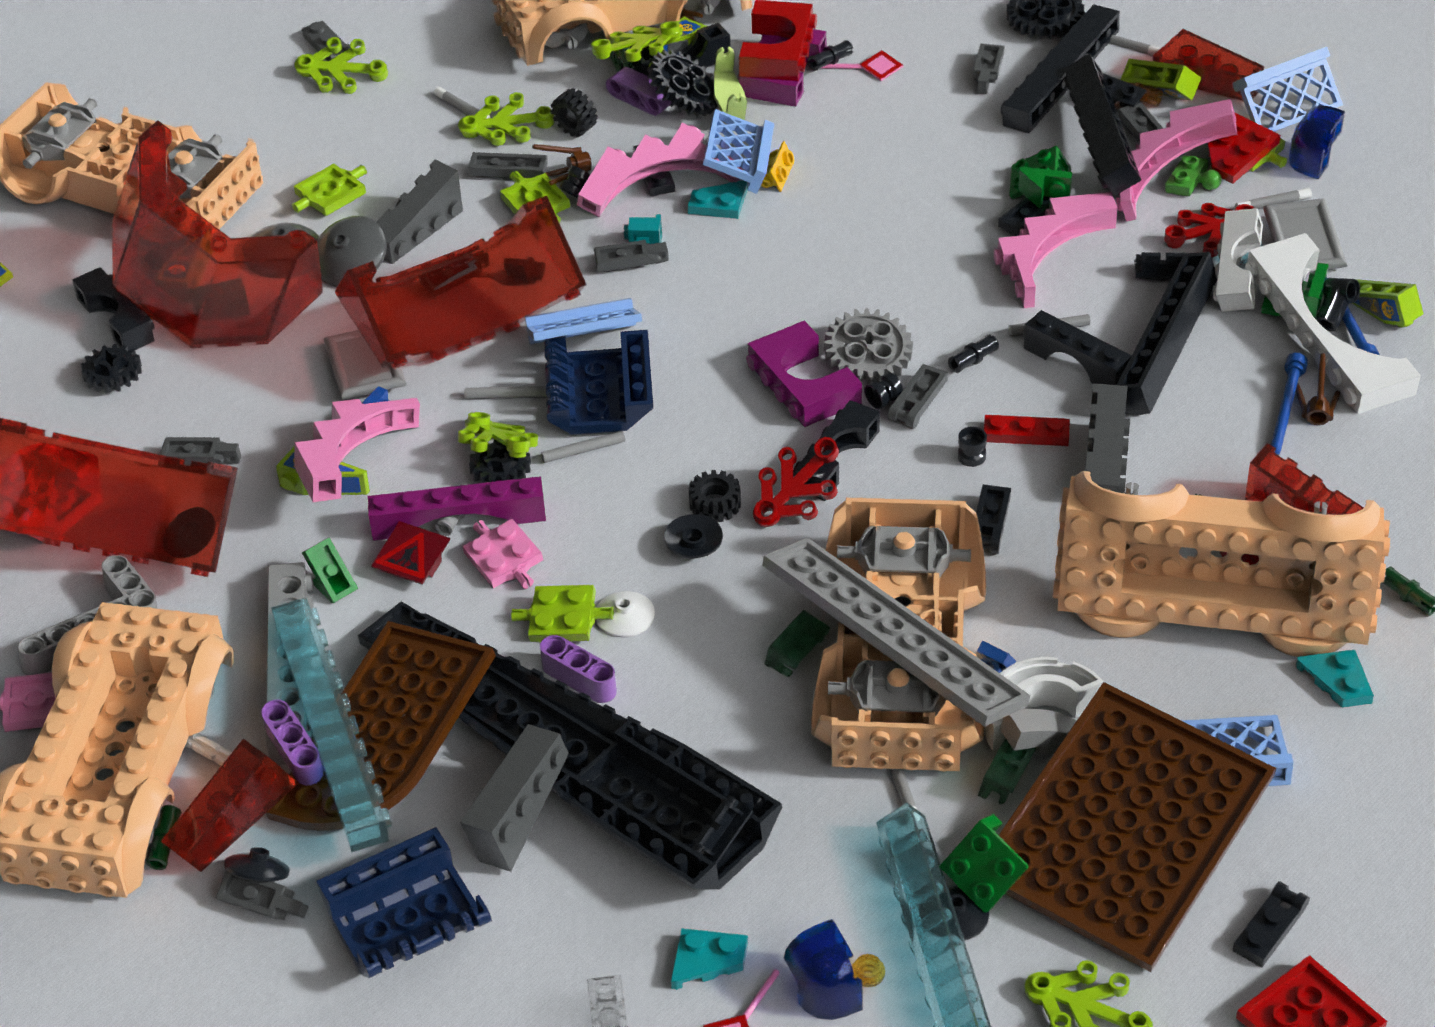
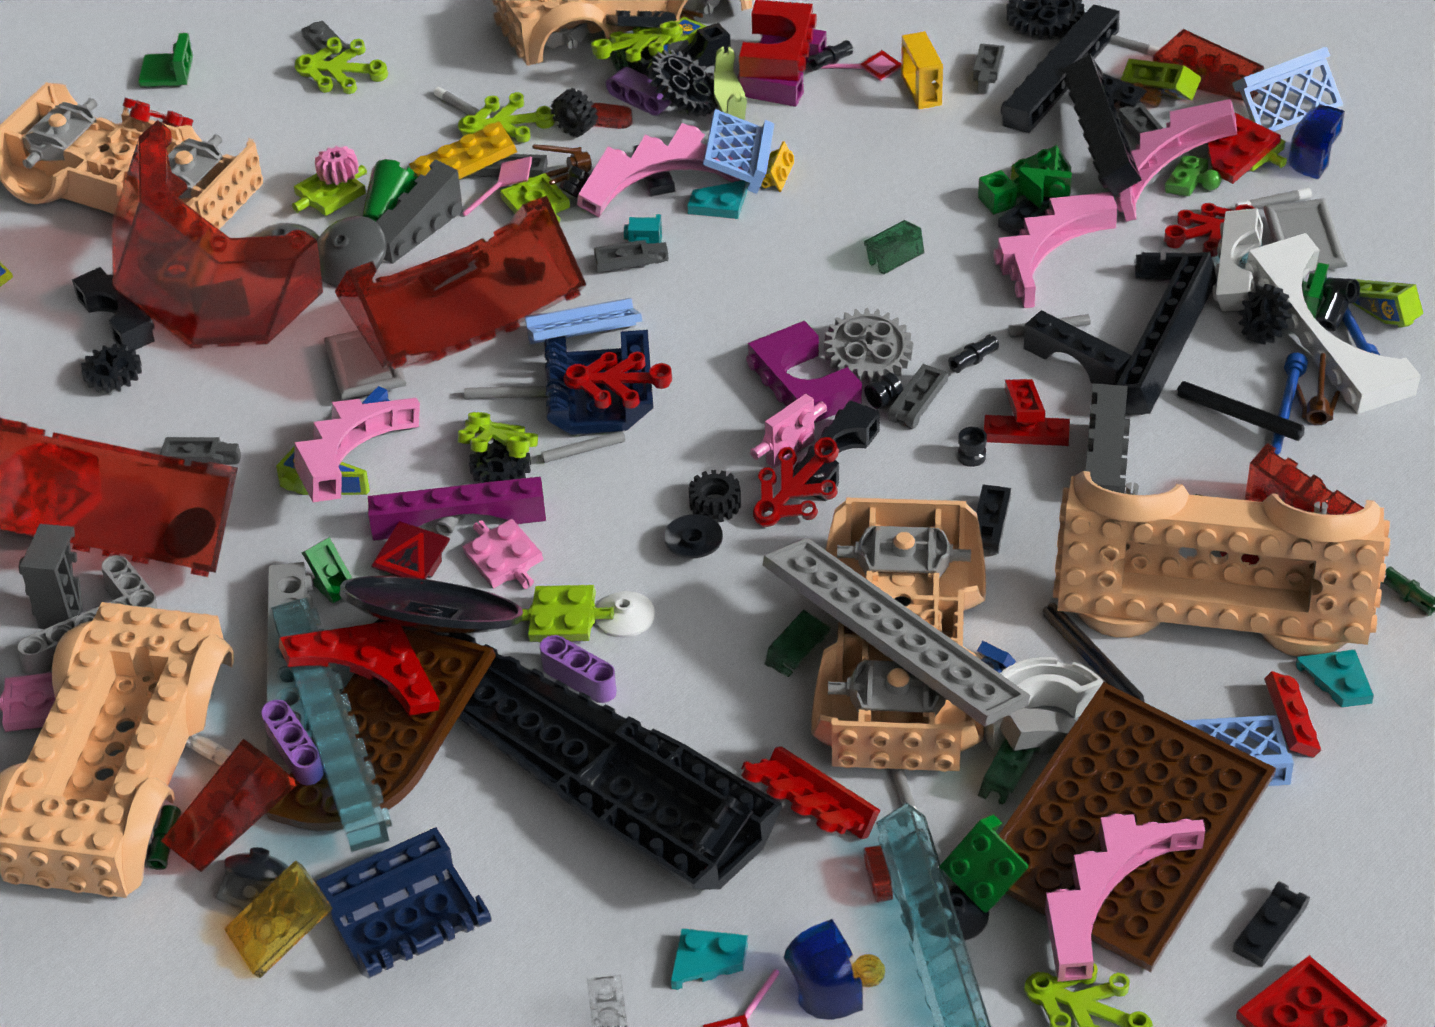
(49, 575): none -> dark grey wedge
(141, 111): none -> red plant
(168, 68): none -> green bracket
(278, 919): none -> clear yellow plate
(336, 165): none -> bright pink gear
(369, 651): none -> red plate
(386, 186): none -> green cone
(430, 605): none -> black dish
(470, 152): none -> yellow plate
(510, 173): none -> bright pink piece
(514, 797): dark grey wedge -> none
(585, 378): none -> red plant
(613, 115): none -> clear red beam
(643, 18): none -> black hinge
(789, 428): none -> bright pink plate
(813, 793): none -> red fence
(878, 873): none -> clear red beam
(895, 246): none -> clear green hinge
(919, 68): none -> yellow window
(997, 192): none -> green brick
(1024, 401): none -> red plate
(1089, 651): none -> black axle
(1095, 875): none -> bright pink arch
(1241, 410): none -> black axle
(1265, 314): none -> black gear
(1292, 714): none -> red plate

